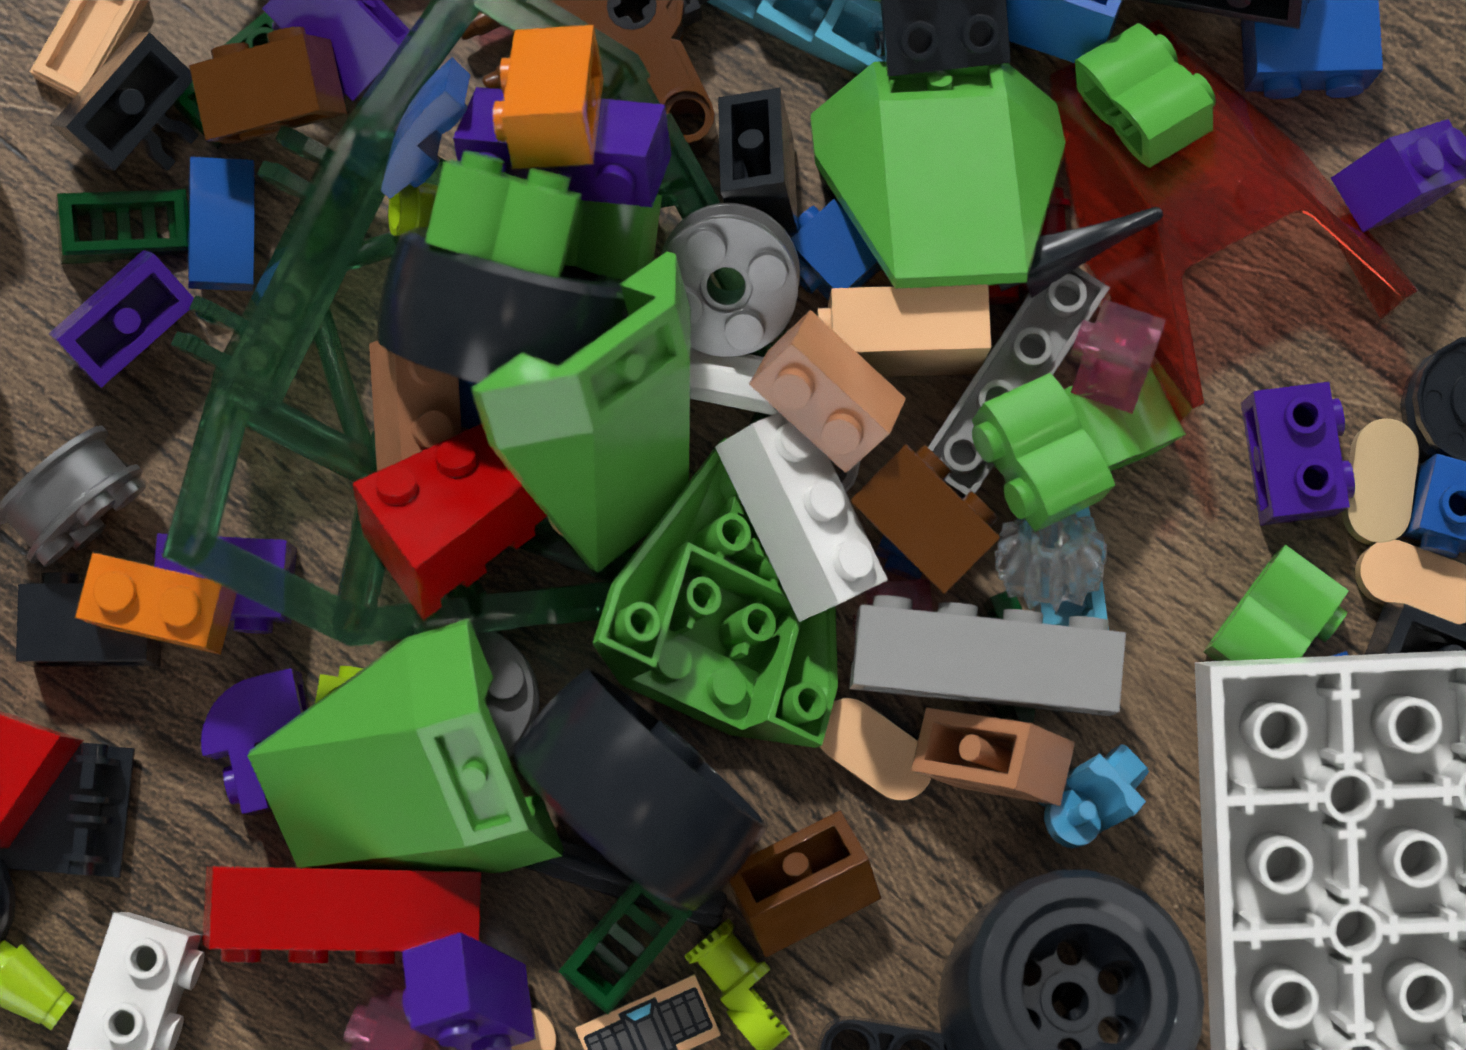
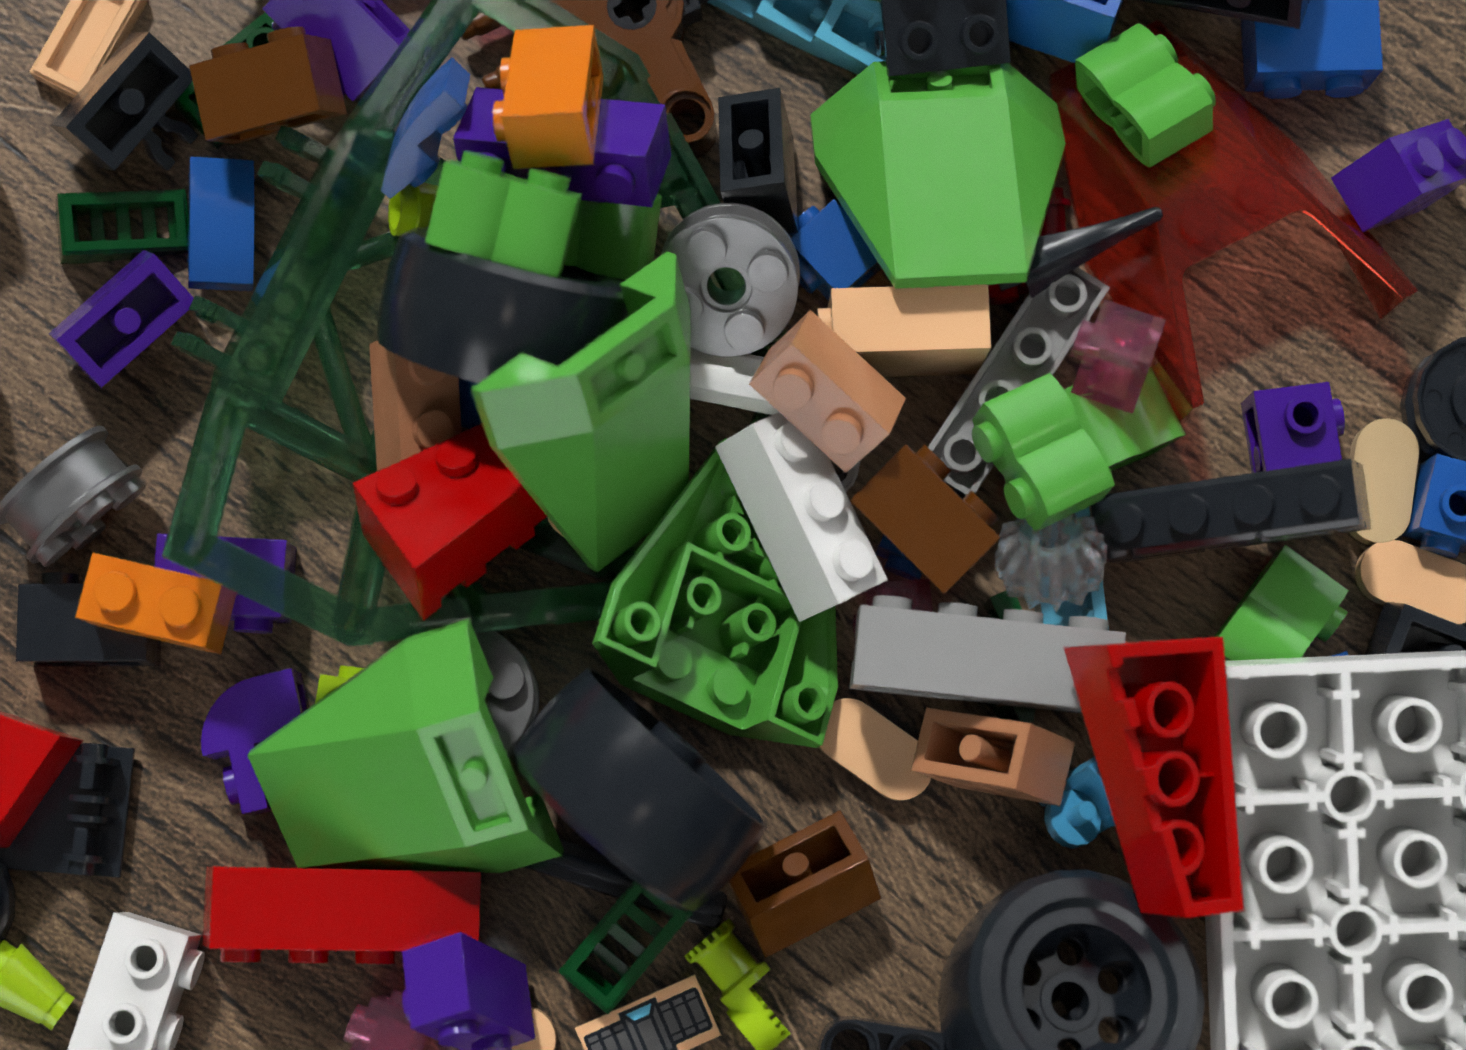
(1166, 767): none -> red wedge
(1234, 511): none -> black brick

